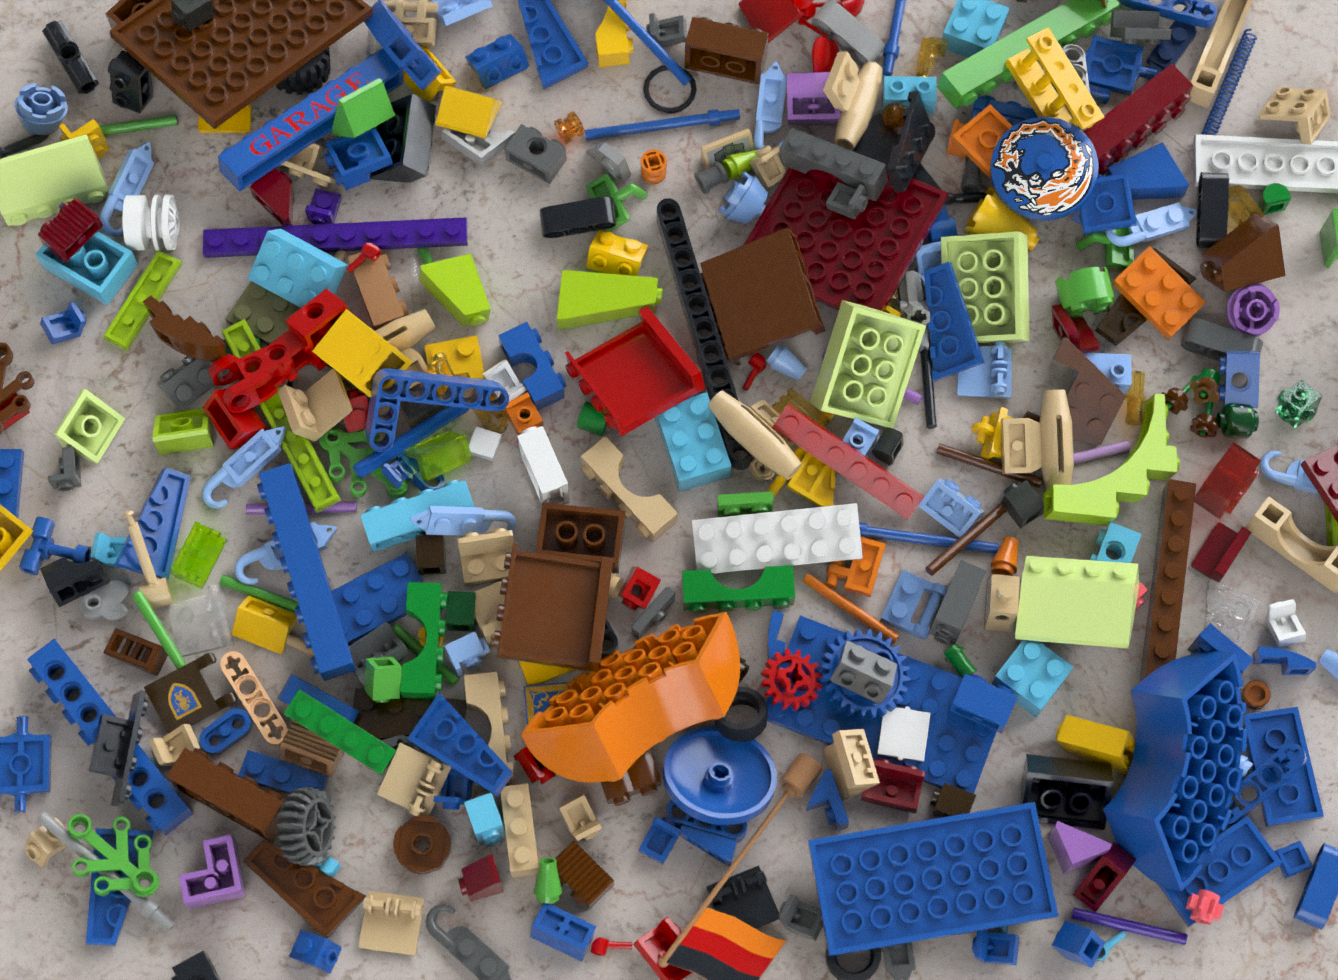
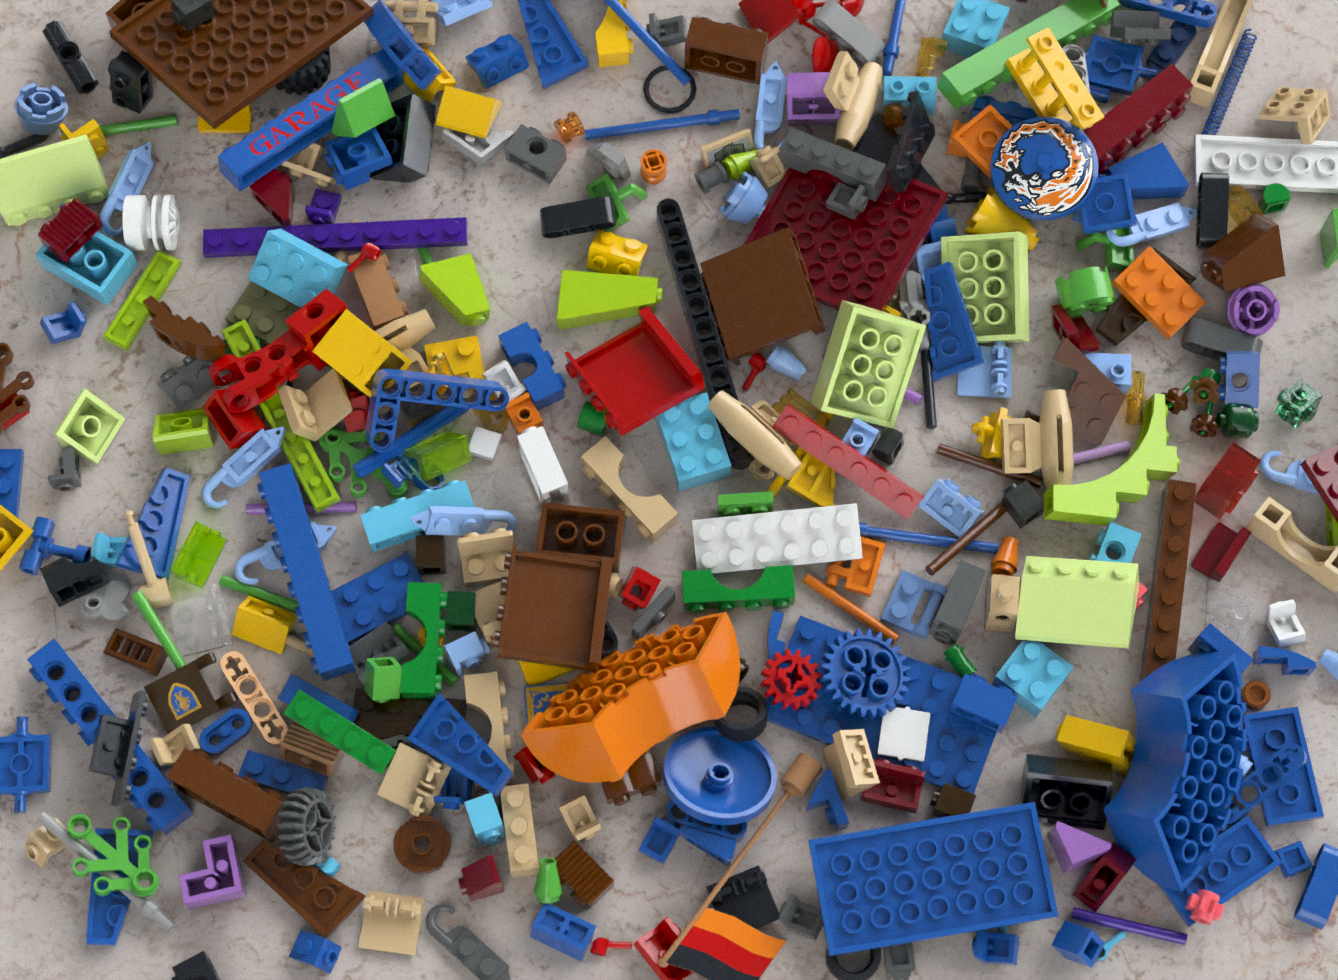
(864, 672): dark grey bracket -> none

